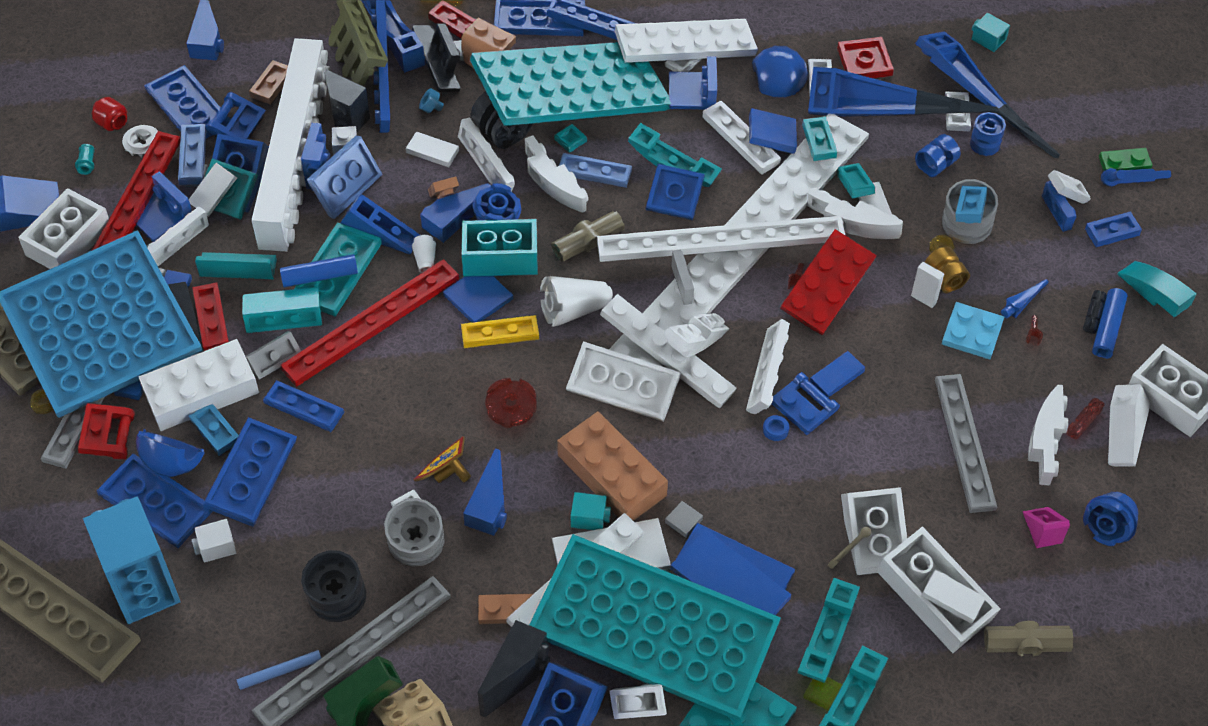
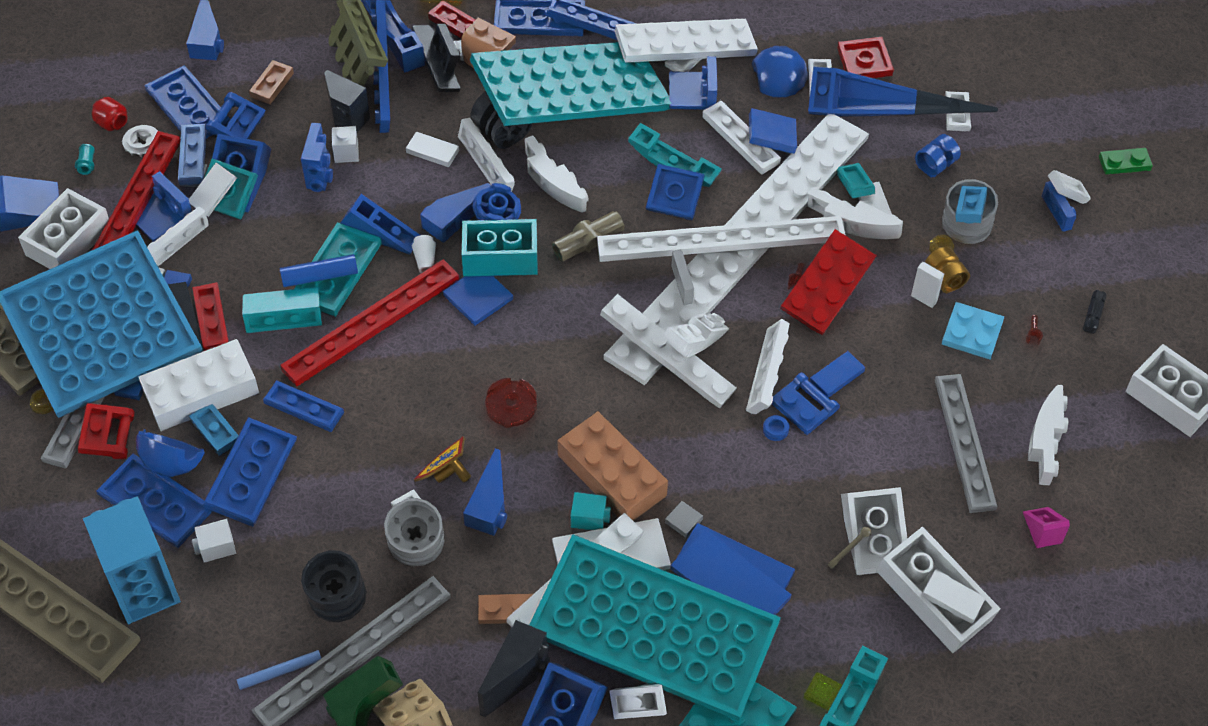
(236, 265): teal panel -> none
(272, 355): light grey plate -> none
(283, 171): white brick -> none
(344, 177): medium blue tile -> none
(430, 101): dark azure tile -> none
(443, 188): nougat plate -> none
(500, 331): yellow tile -> none
(570, 138): teal tile -> none
(572, 298): white cone -> none
(597, 170): medium blue tile -> none
(623, 381): white tile -> none
(819, 138): teal plate -> none
(829, 630): teal slope -> none
(955, 62): blue plate -> none
(987, 133): blue wheel -> none
(990, 32): teal brick -> none
(1018, 302): blue piece -> none
(1028, 638): dark tan piece -> none
(1085, 418): clear red axle -> none
(1110, 323): blue piece -> none
(1111, 518): blue cone -> none
(1113, 177): blue piece -> none
(1113, 229): blue plate -> none
(1127, 424): white slope -> none
(1158, 287): teal slope -> none

